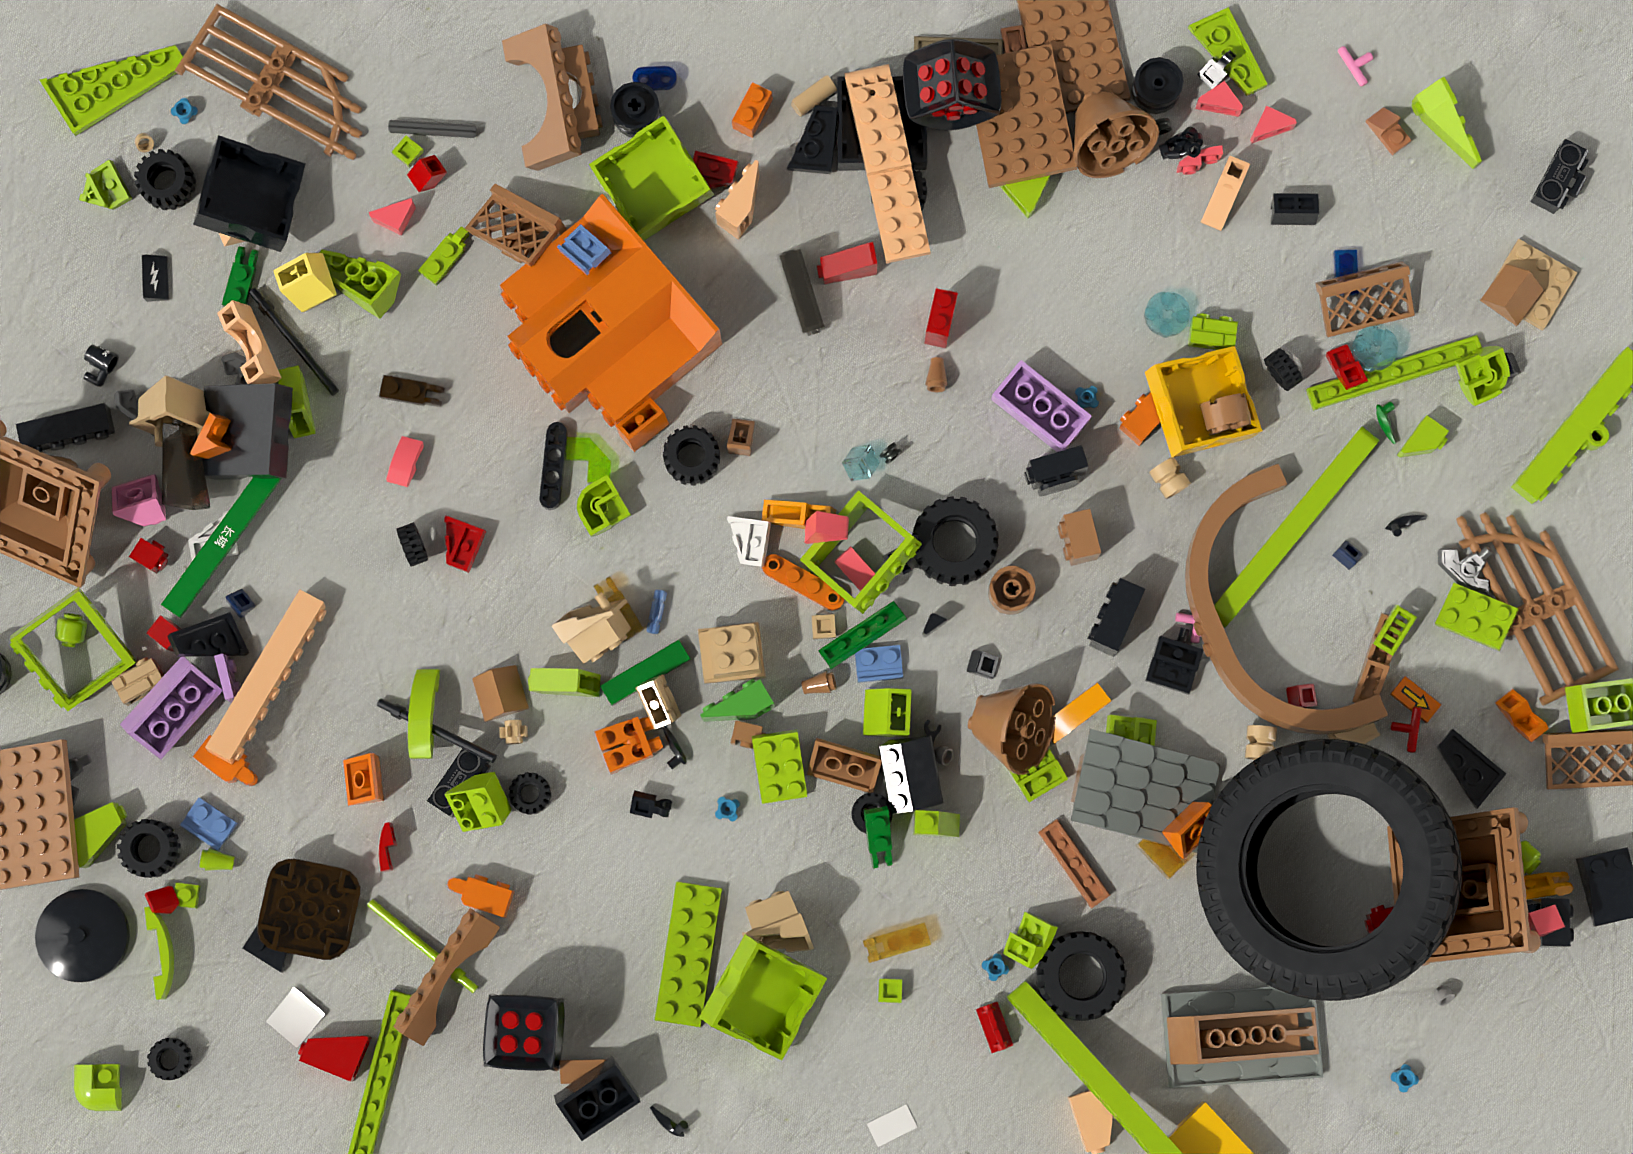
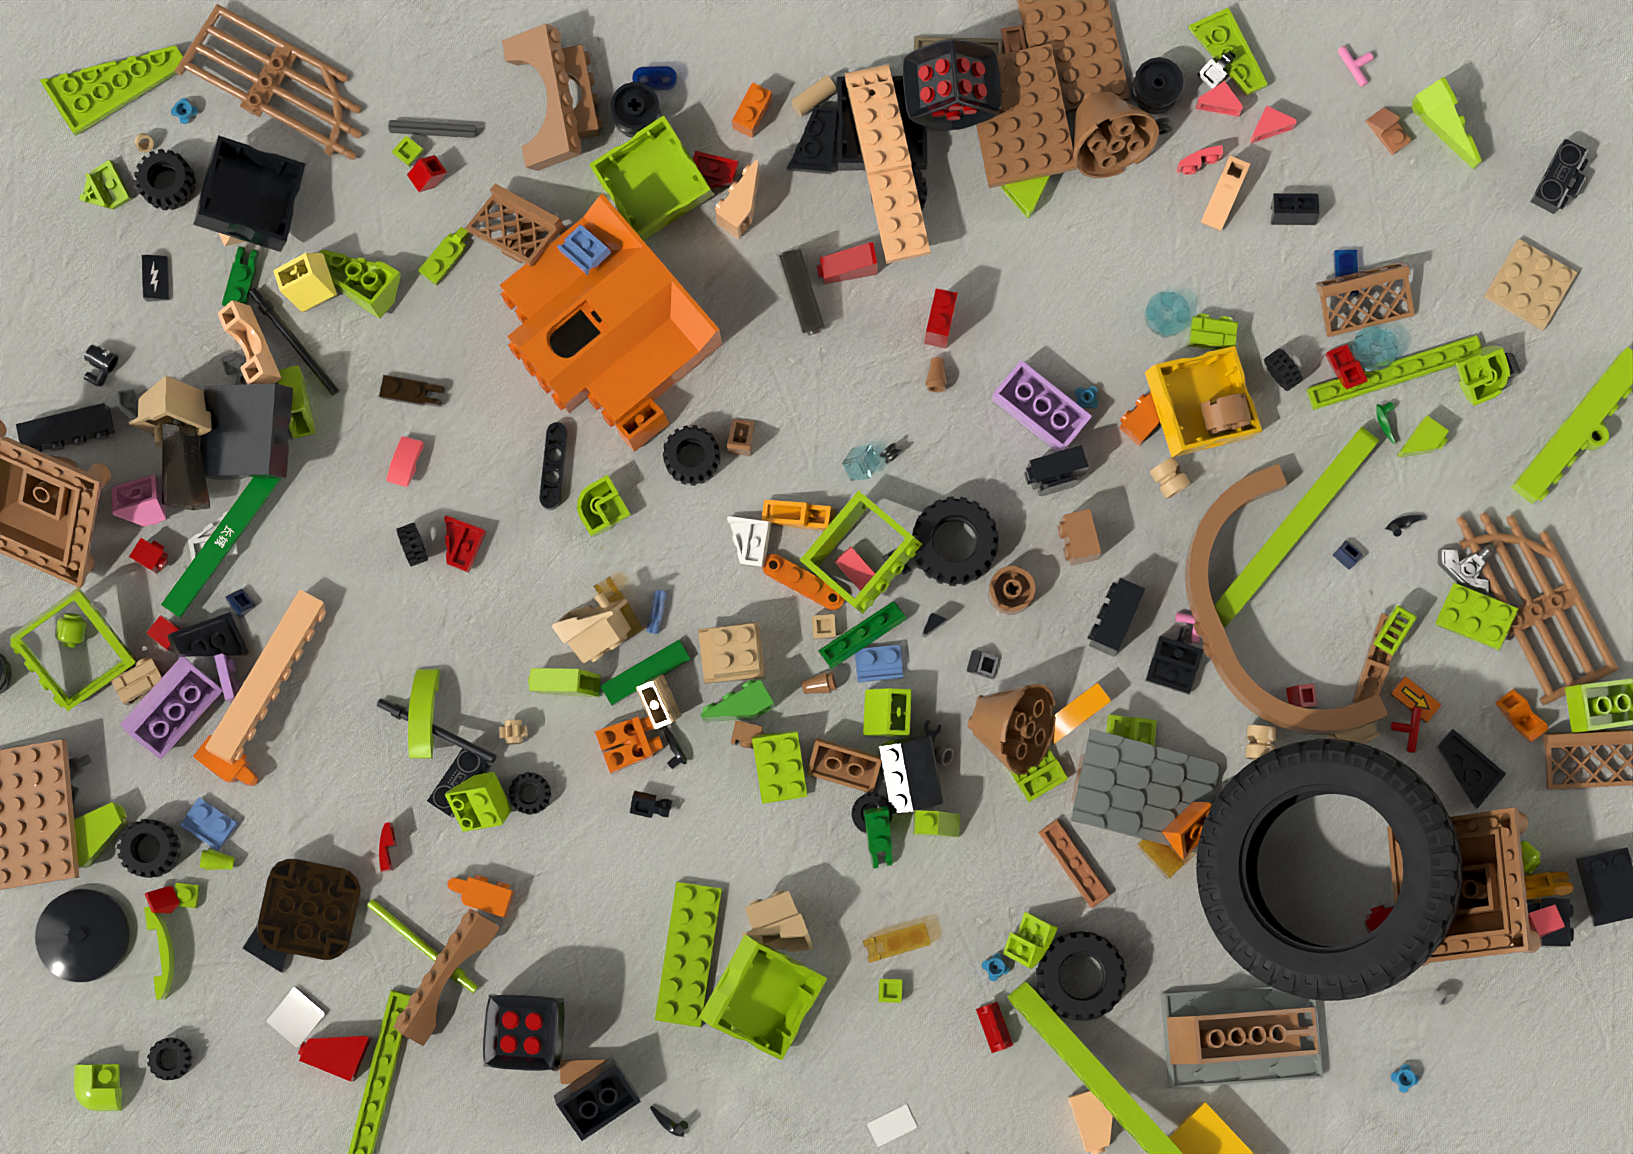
(209, 440): orange slope -> none
(363, 779): orange slope -> none
(395, 216): coral slope -> none
(500, 692): medium nougat slope -> none
(586, 450): clear neon green tile -> none
(722, 813): dark azure plate -> none
(826, 528): coral slope -> none
(1182, 145): black piece -> none
(1512, 293): medium nougat slope -> none

